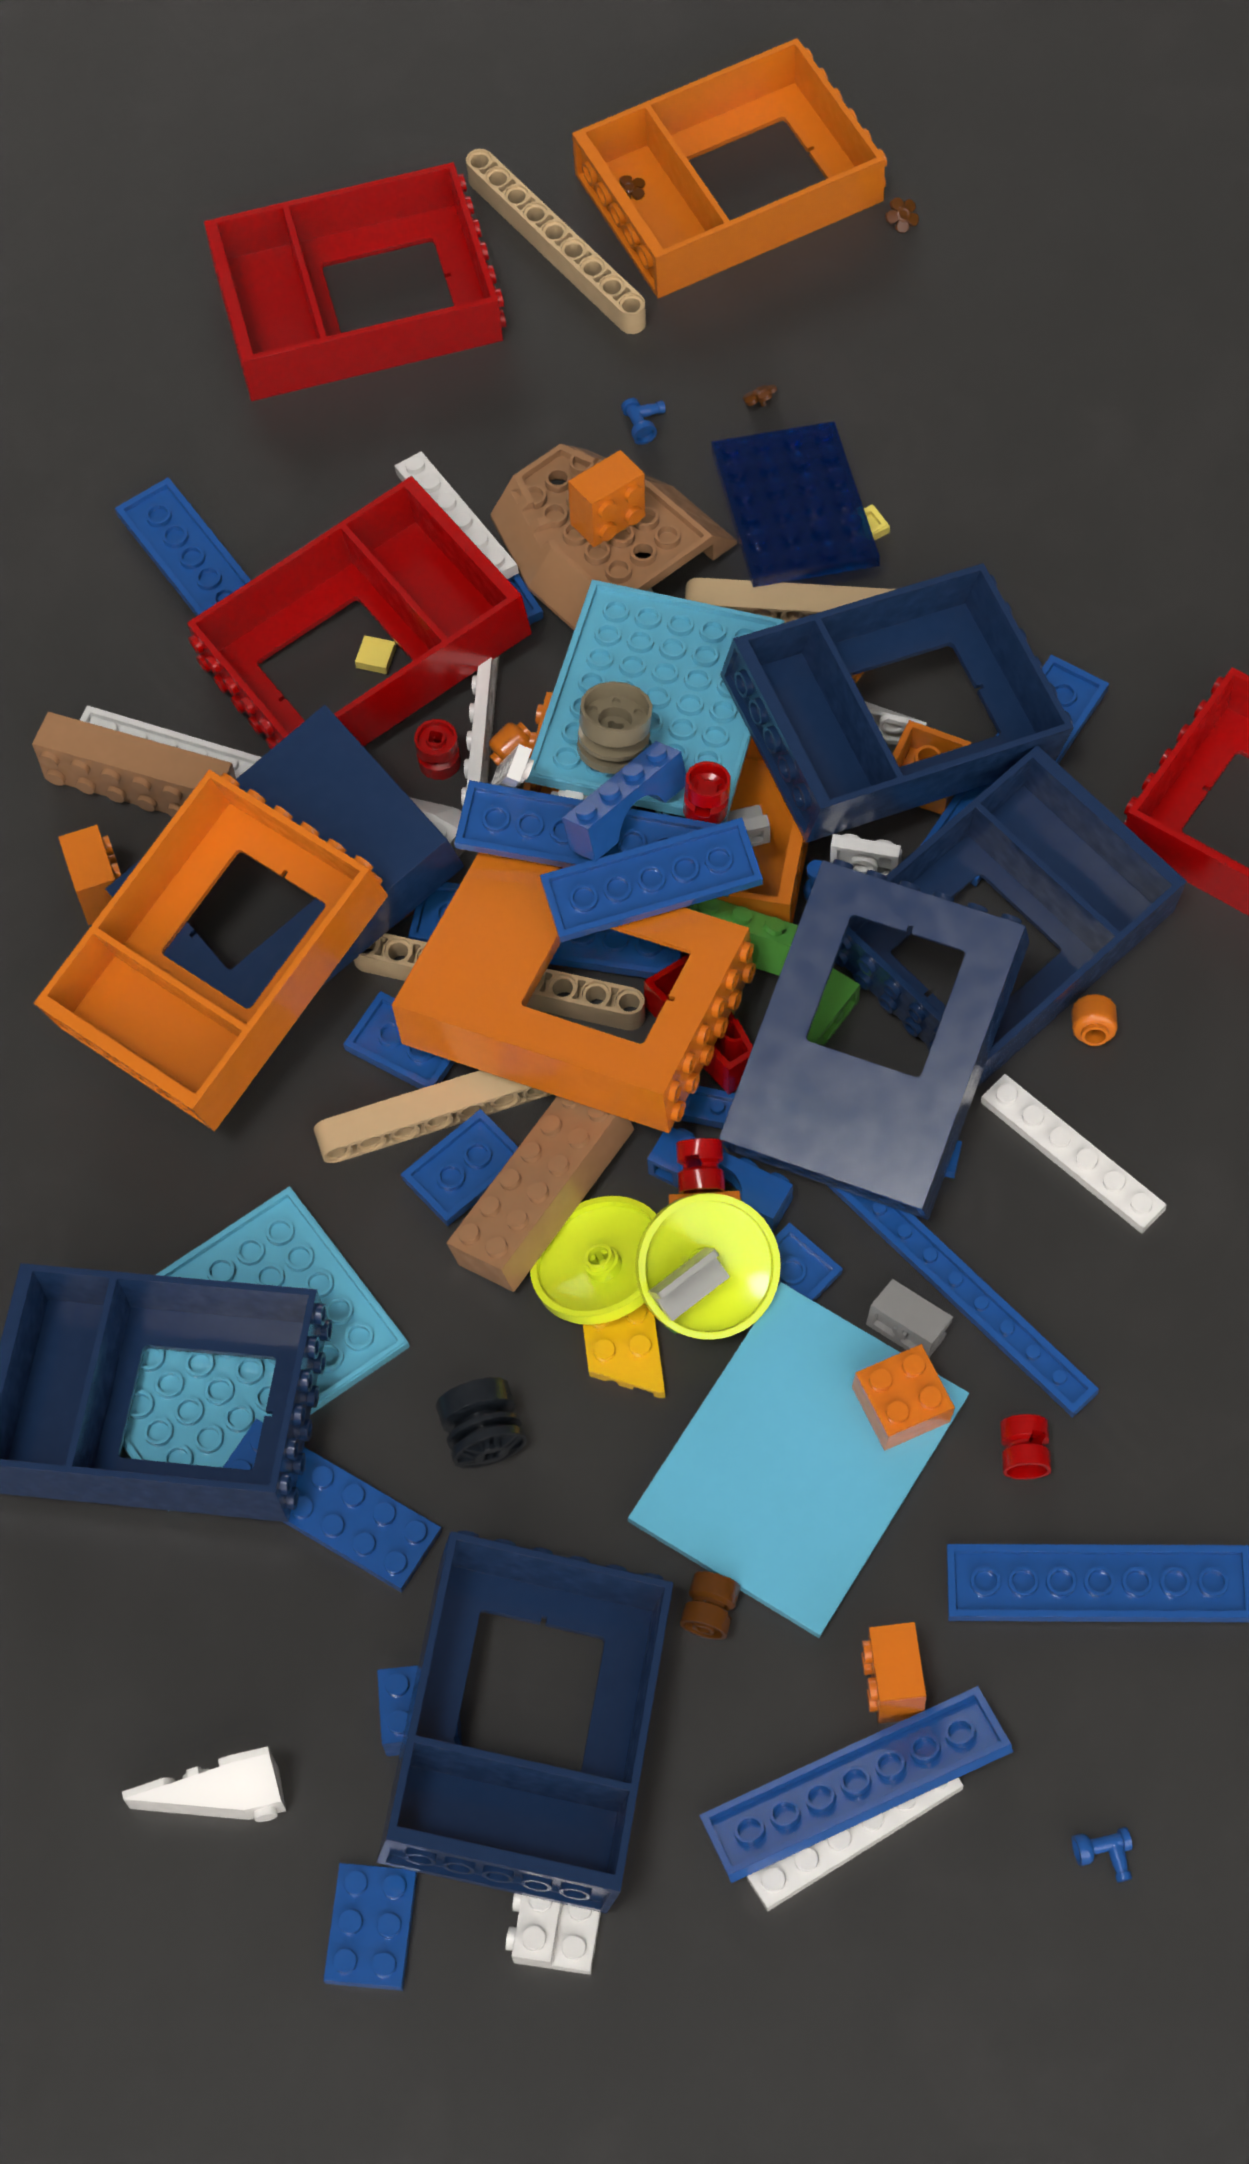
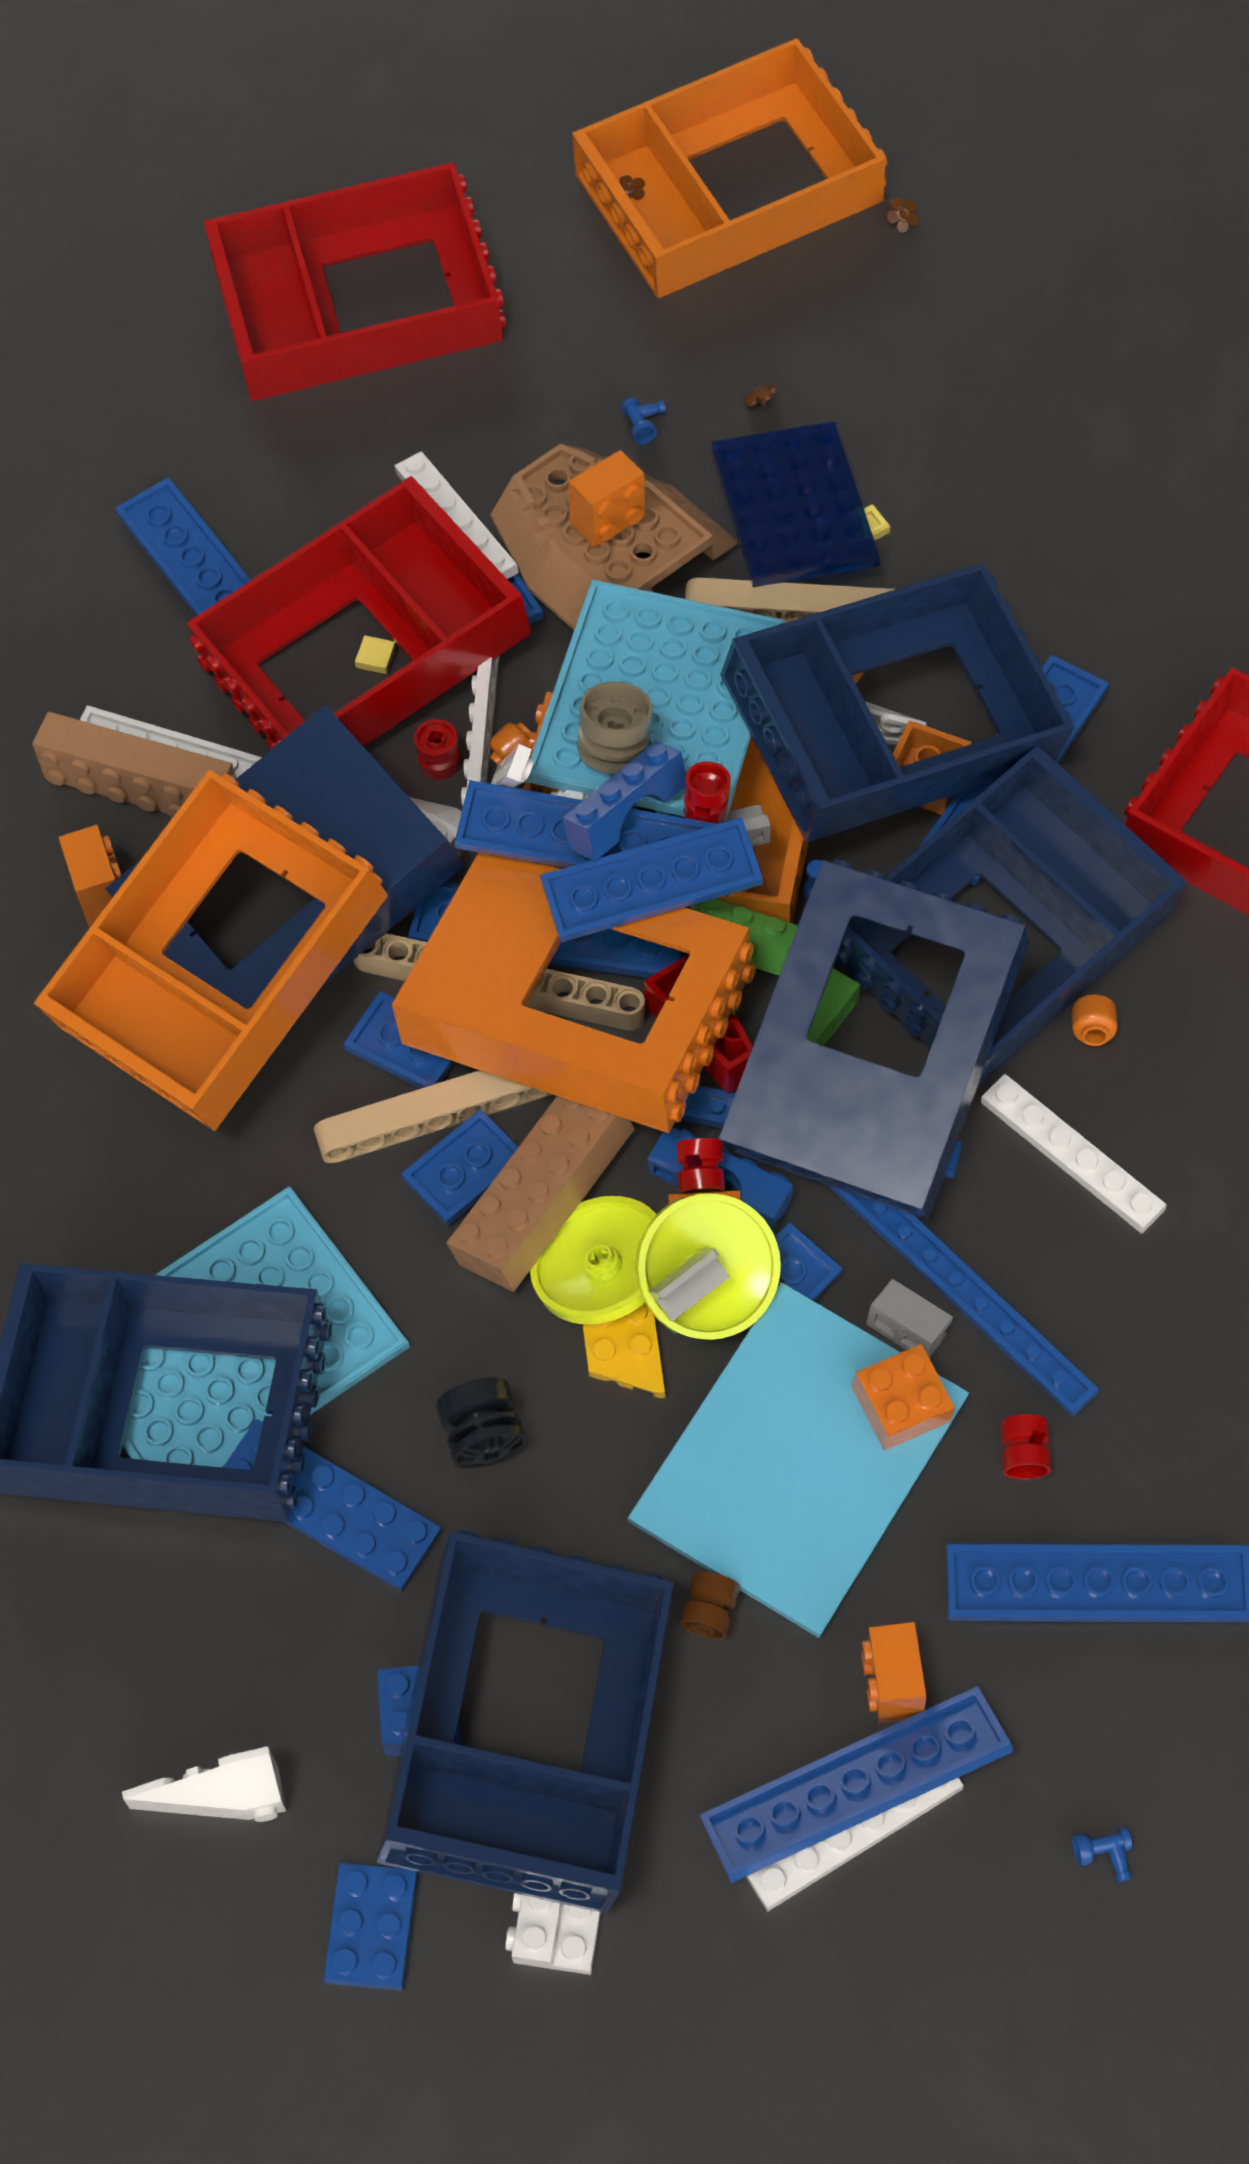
(556, 241): tan beam -> none
(866, 854): white plate -> none

